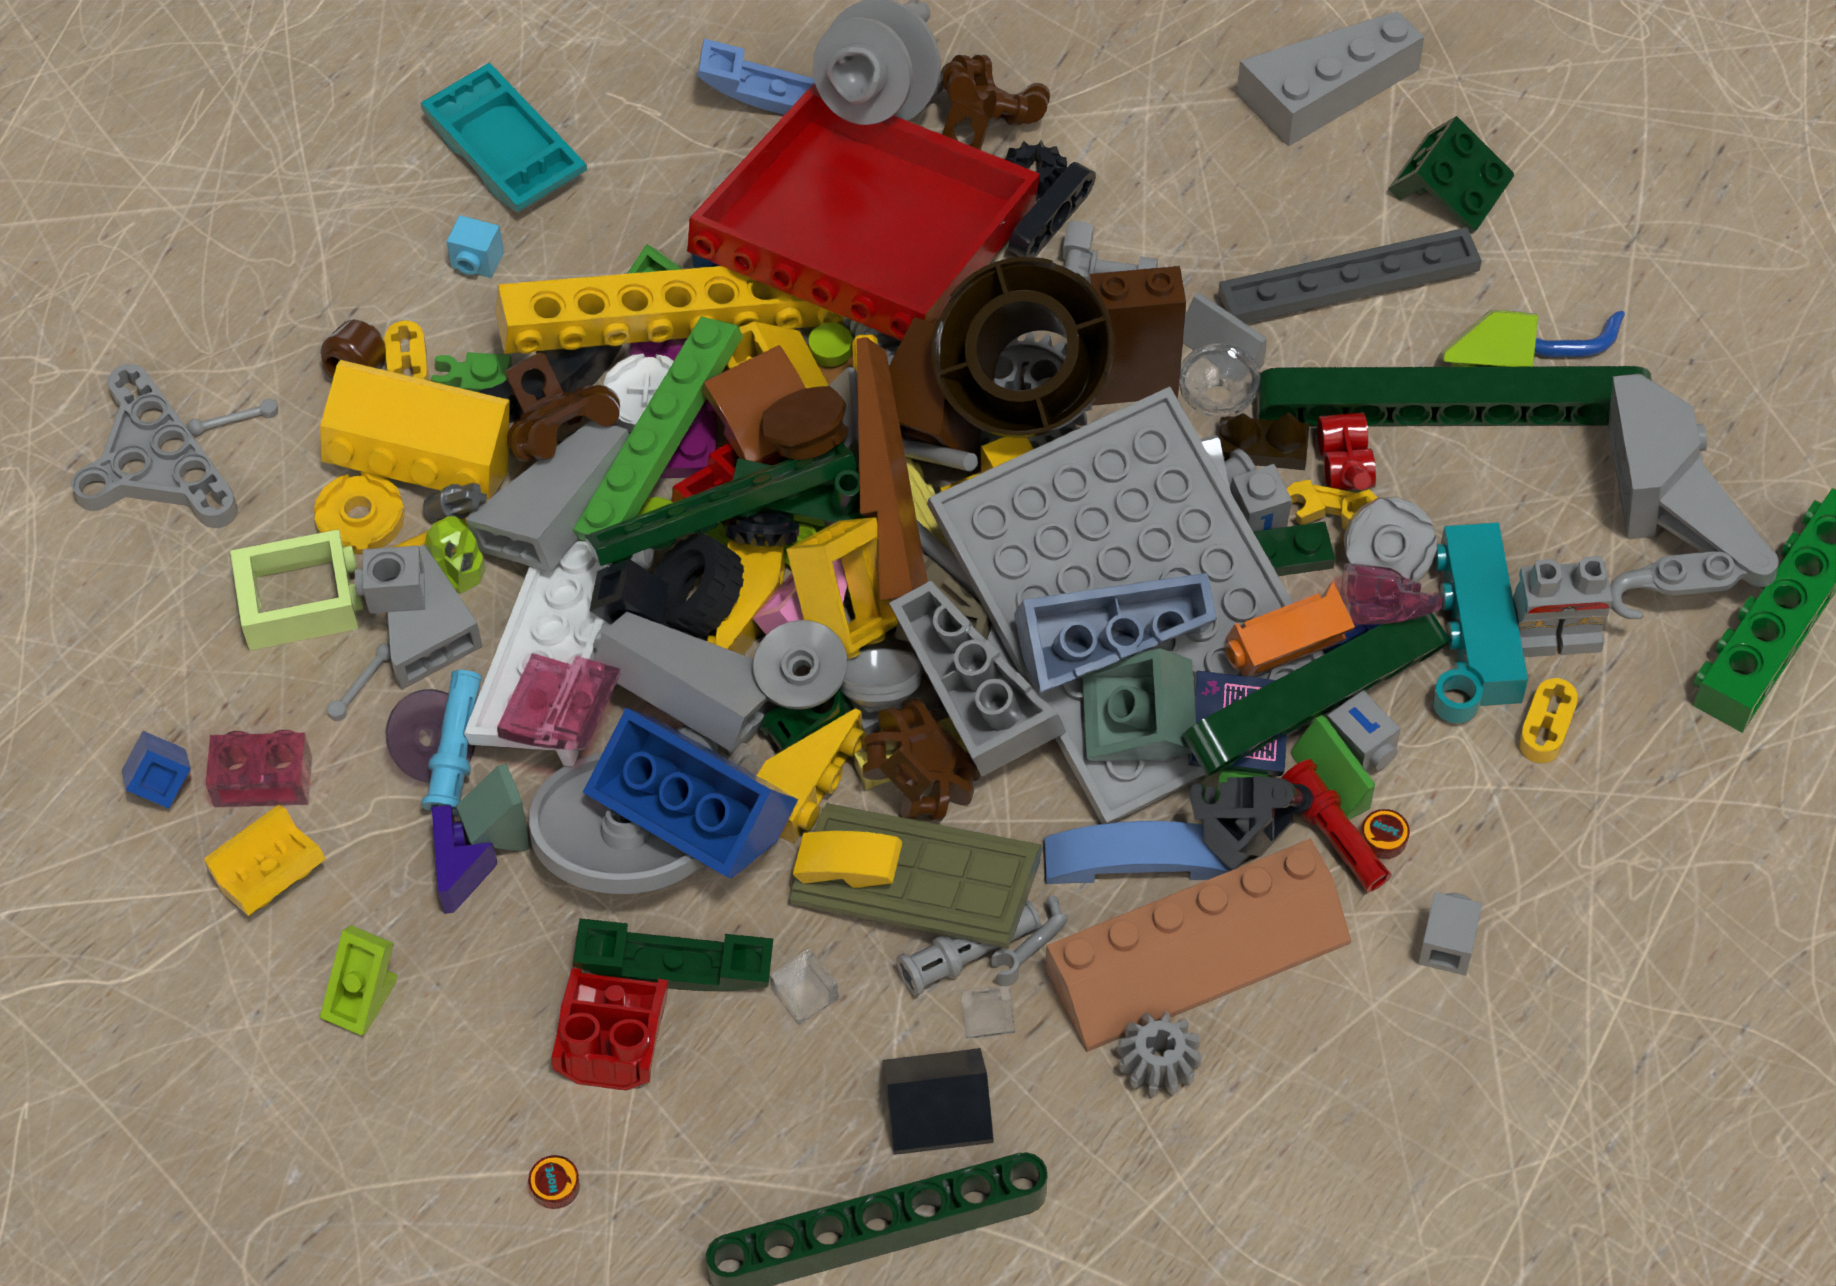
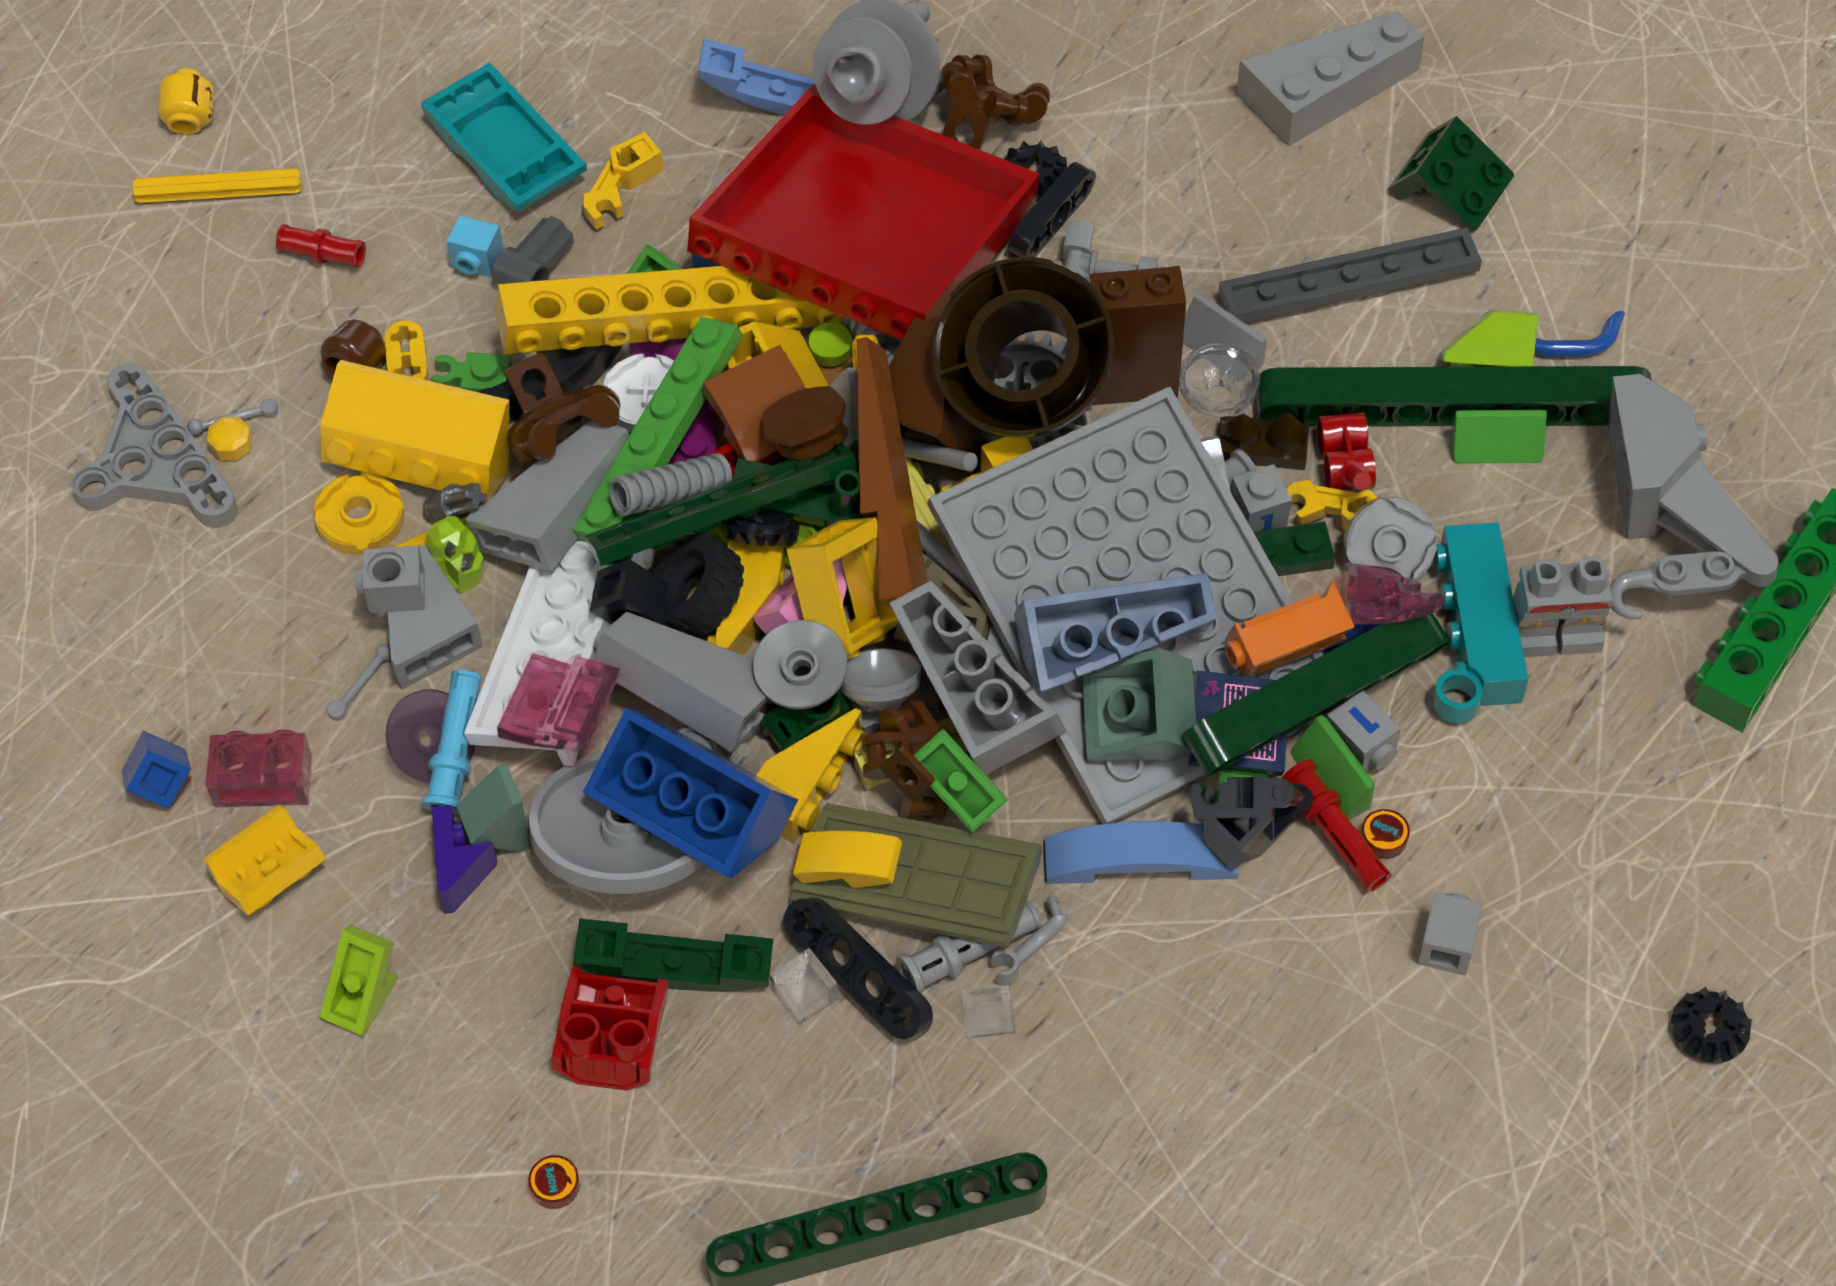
(186, 101): none -> yellow head
(217, 185): none -> yellow axle
(229, 438): none -> yellow tile
(299, 621): yellowish green window -> none
(320, 245): none -> red pin
(534, 254): none -> dark grey piece
(643, 163): none -> yellow piece
(668, 483): none -> light grey piece
(854, 973): none -> black beam
(938, 1101): black slope -> none
(960, 780): none -> bright green slope
(1161, 1035): light grey gear -> none
(1198, 944): nougat slope -> none
(1498, 436): none -> bright green slope
(1557, 723): yellow beam -> none
(1723, 1043): none -> black gear

